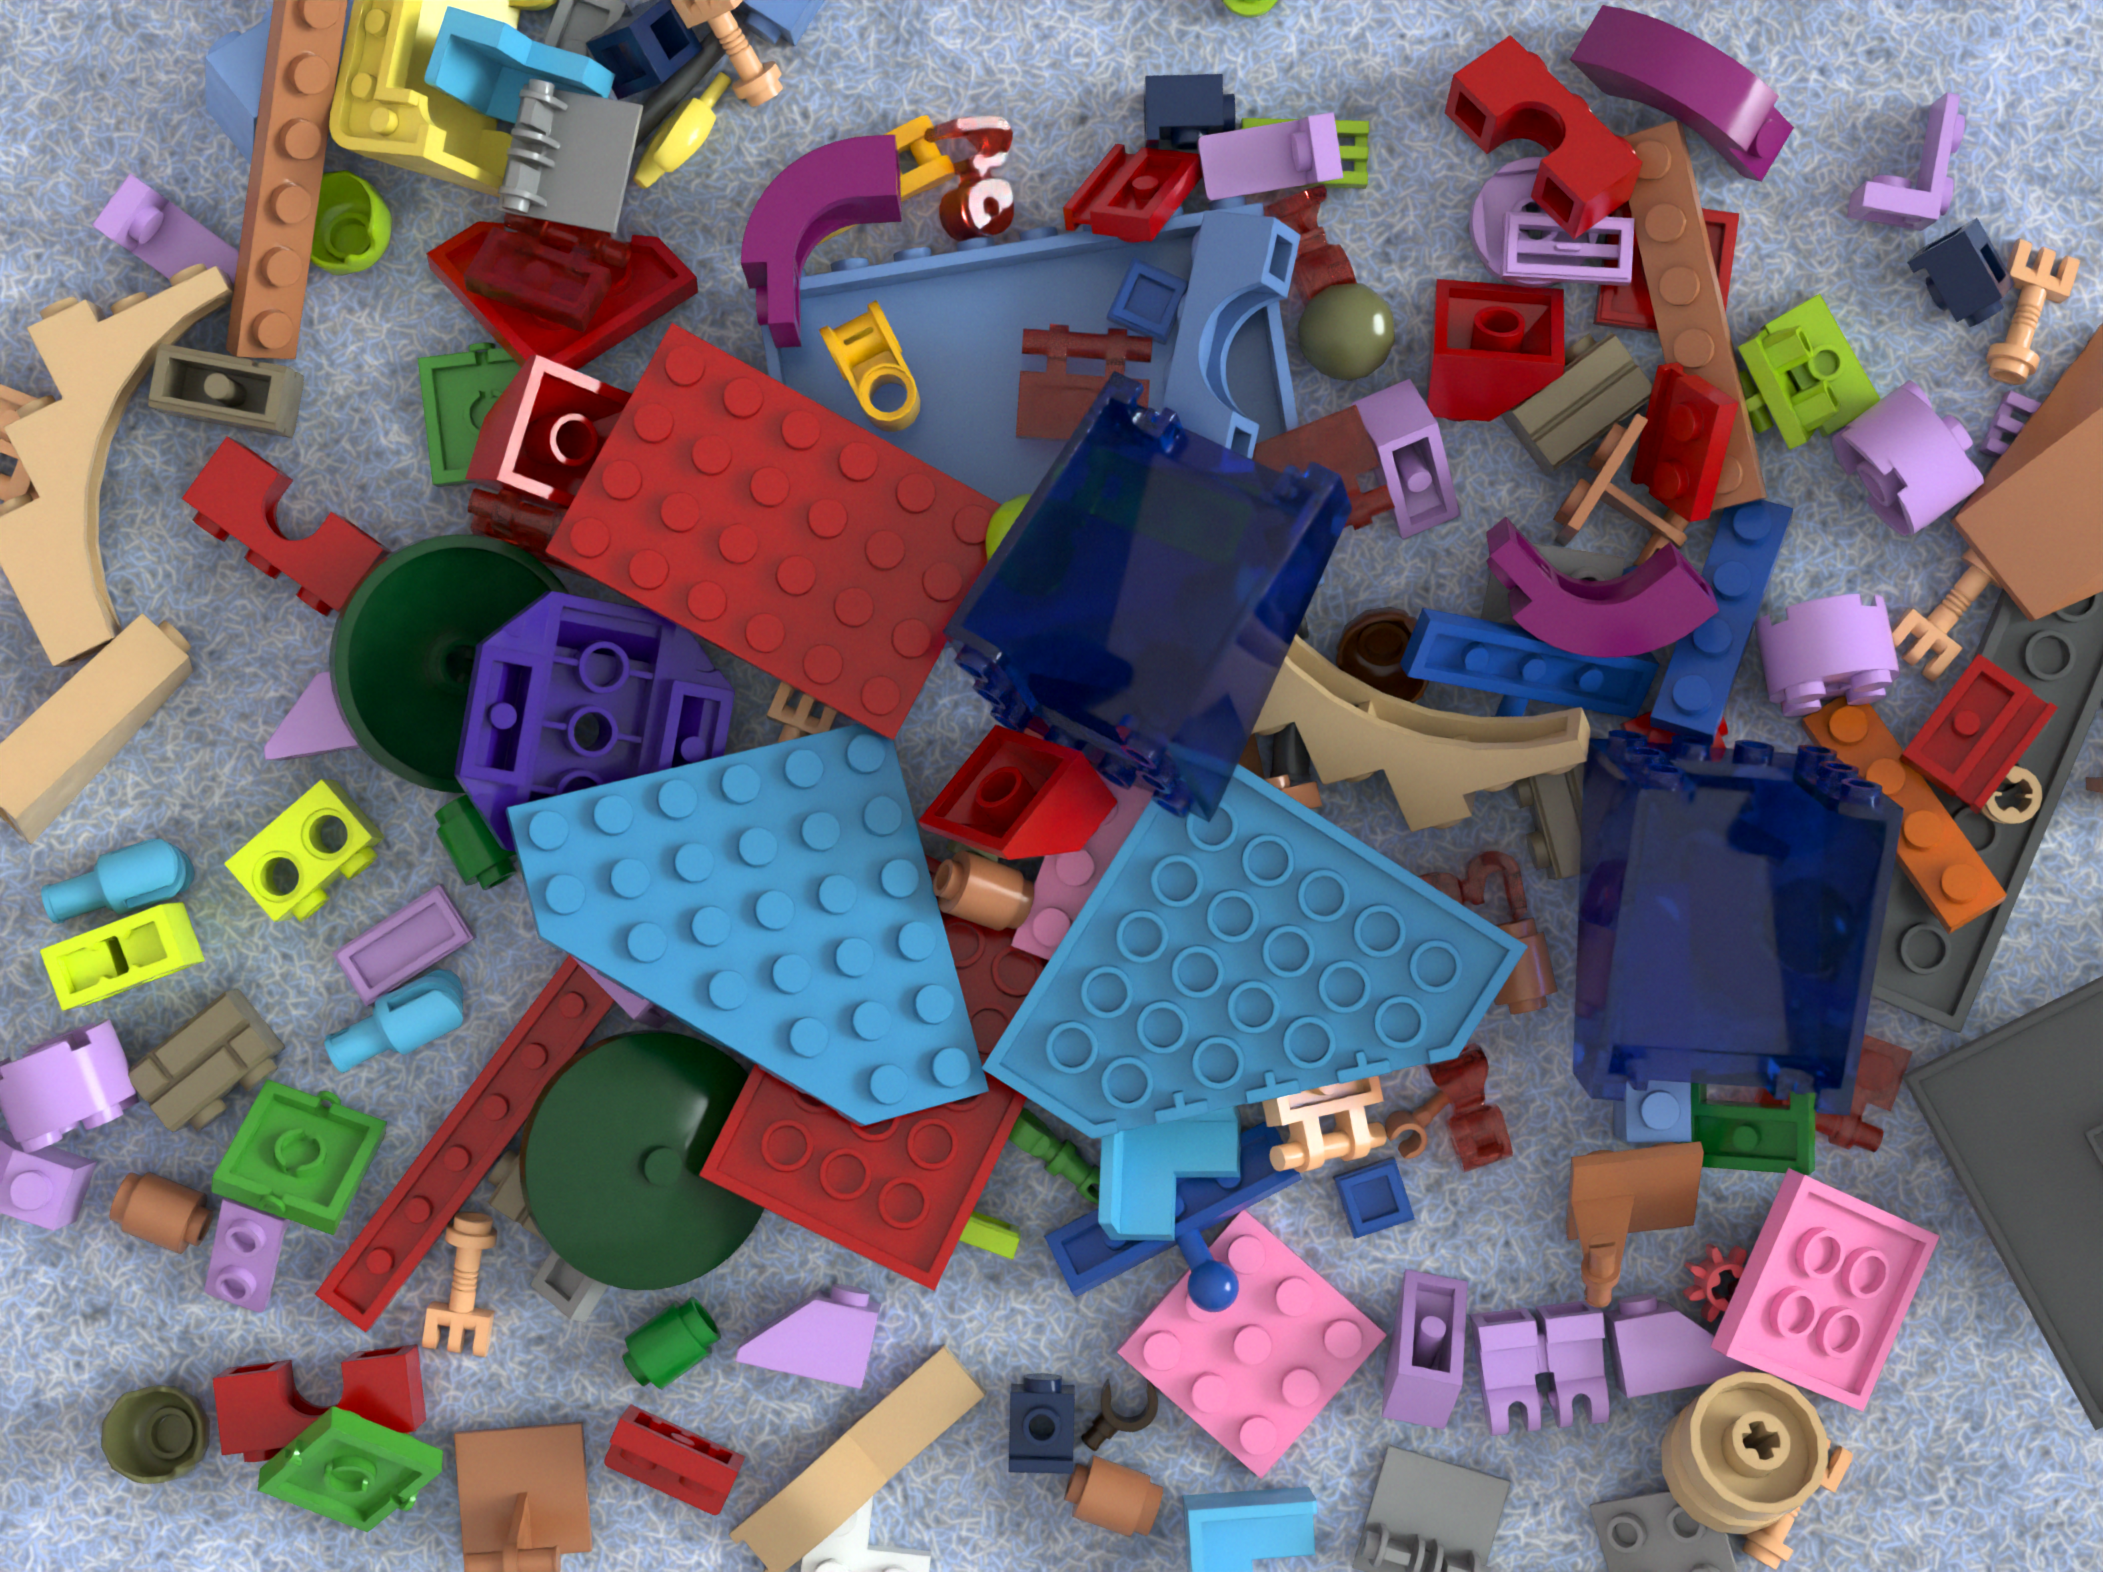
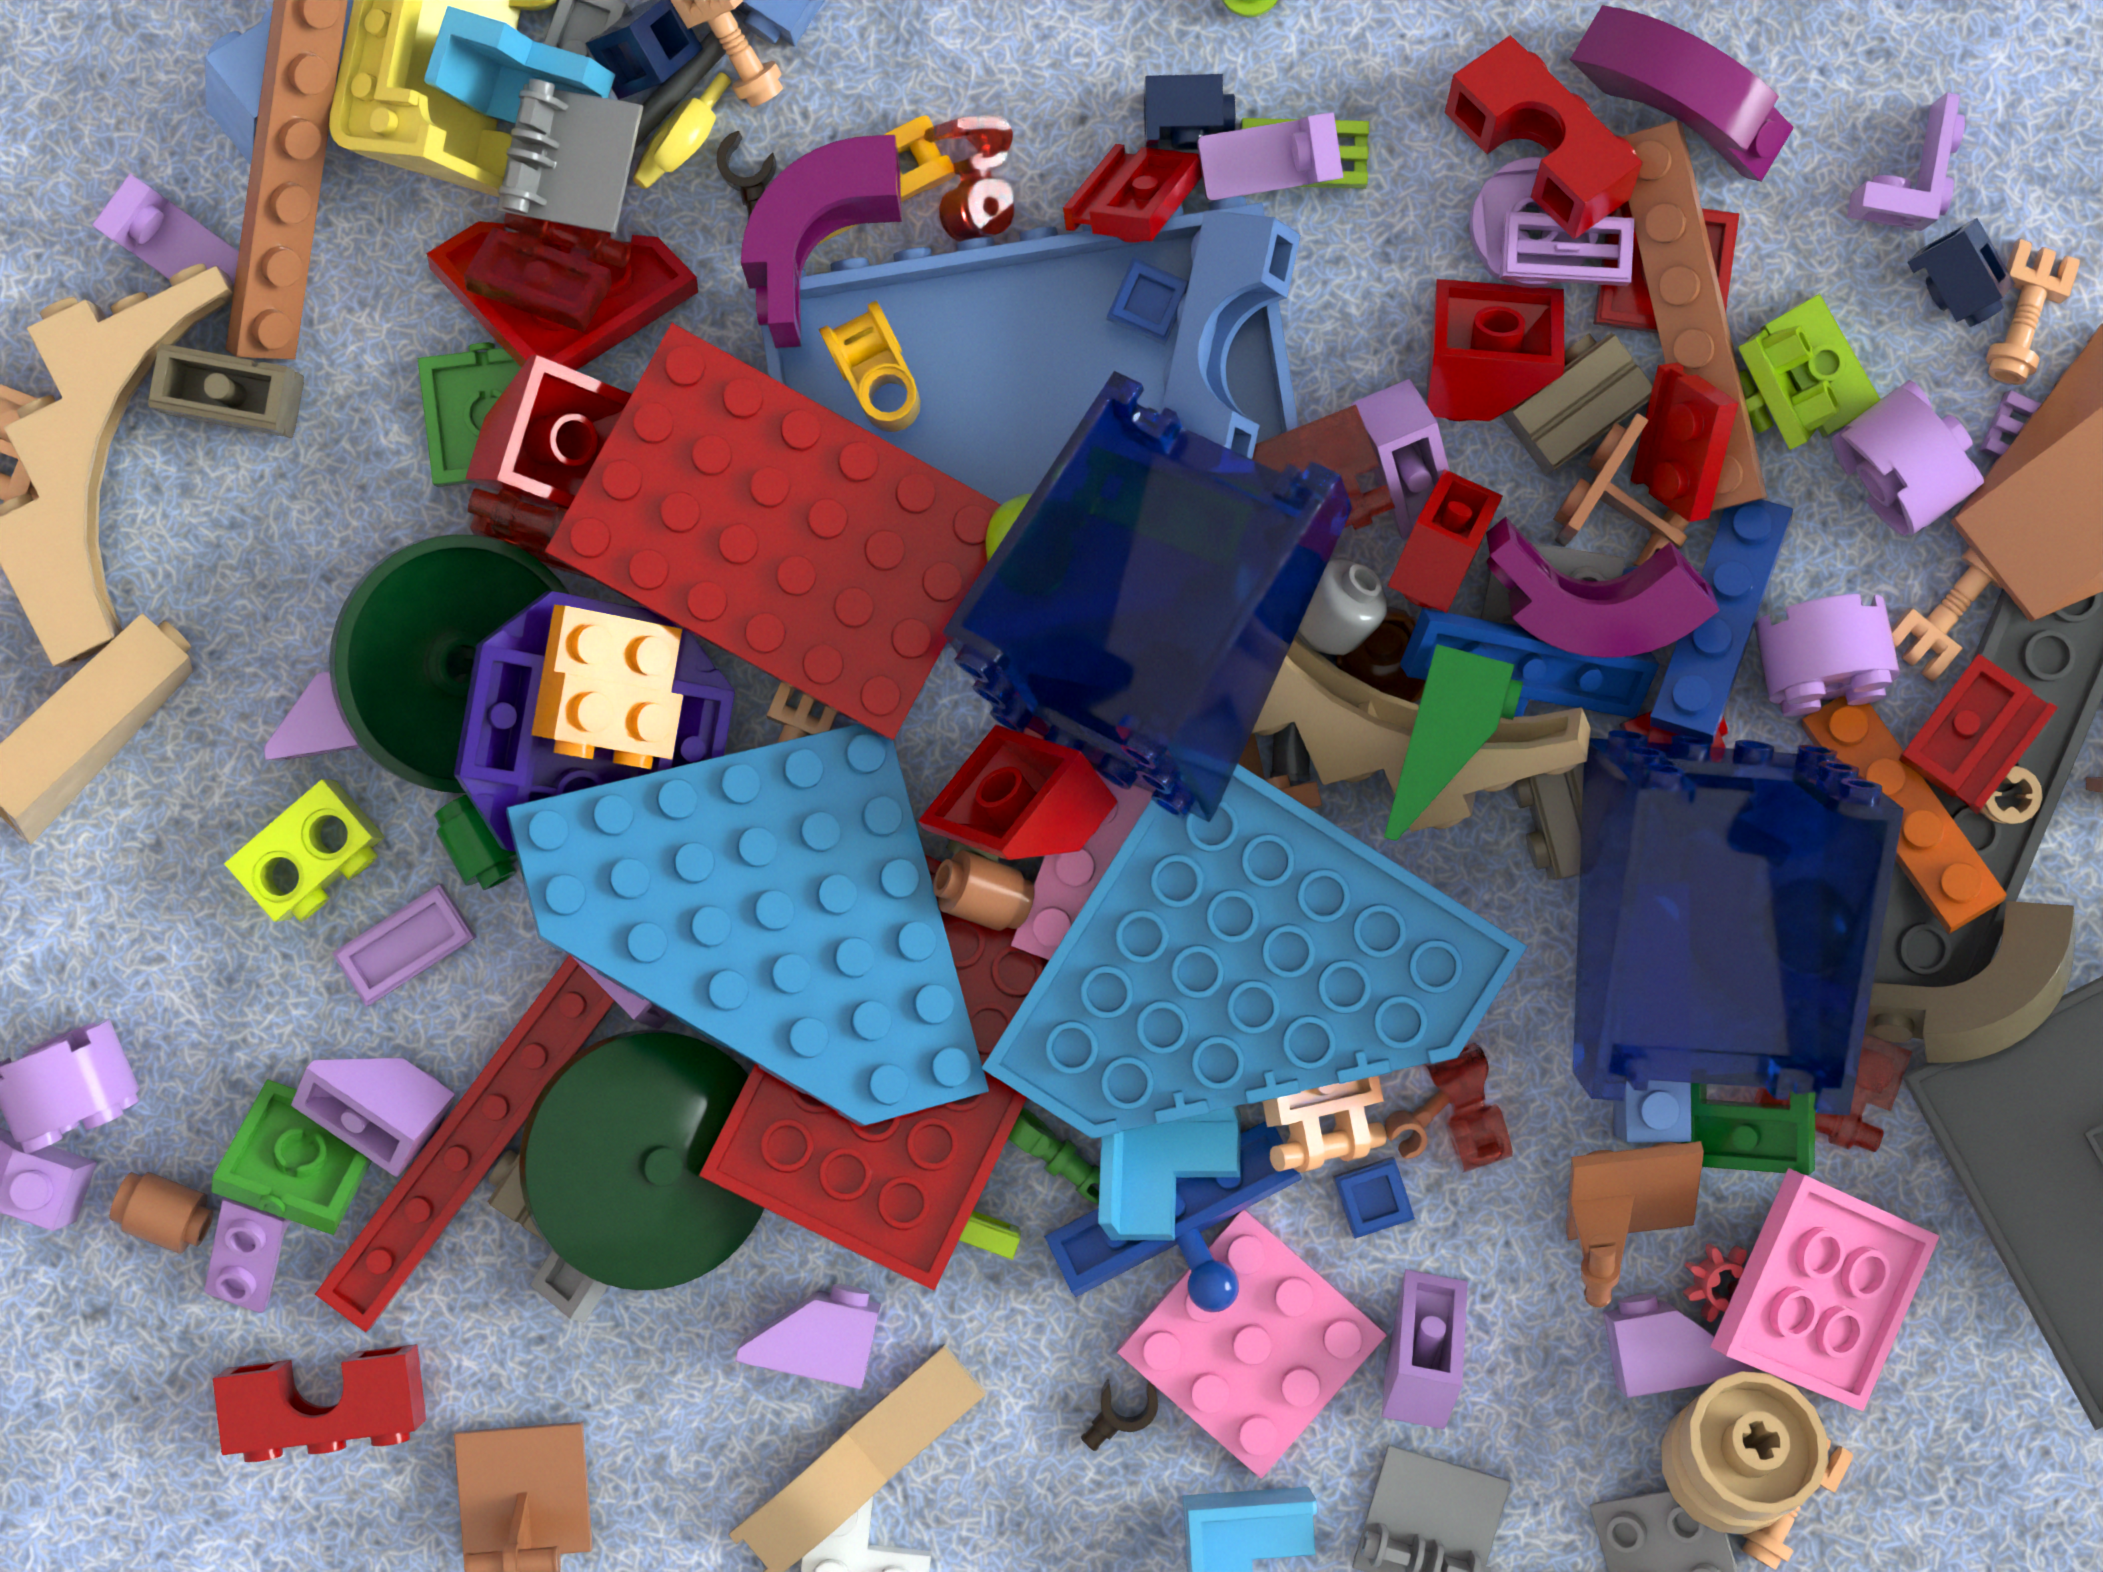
(122, 881): medium azure arm -> none
(122, 955): neon yellow brick -> none
(150, 1450): olive hair -> none
(206, 1062): dark tan brick -> none
(240, 497): red arch -> none
(350, 224): lime hair -> none
(351, 1469): bright green plate -> none
(375, 1106): none -> lavender slope
(401, 1020): medium azure arm -> none
(470, 1235): light nougat hinge -> none
(609, 687): none -> plate
(670, 1343): green brick -> none
(673, 1460): red bracket -> none
(750, 187): none -> dark brown piece
(1041, 1453): dark blue brick -> none
(1056, 402): clear red plate -> none
(1113, 1497): nougat brick -> none
(1316, 261): clear red leg -> none
(1343, 609): none -> light grey head
(1346, 331): olive hair -> none
(1444, 541): none -> red brick
(1454, 719): none -> green slope
(1473, 885): clear red leg -> none
(1533, 974): nougat brick -> none
(1565, 1345): lavender legs -> none
(1996, 1004): none -> dark tan arch

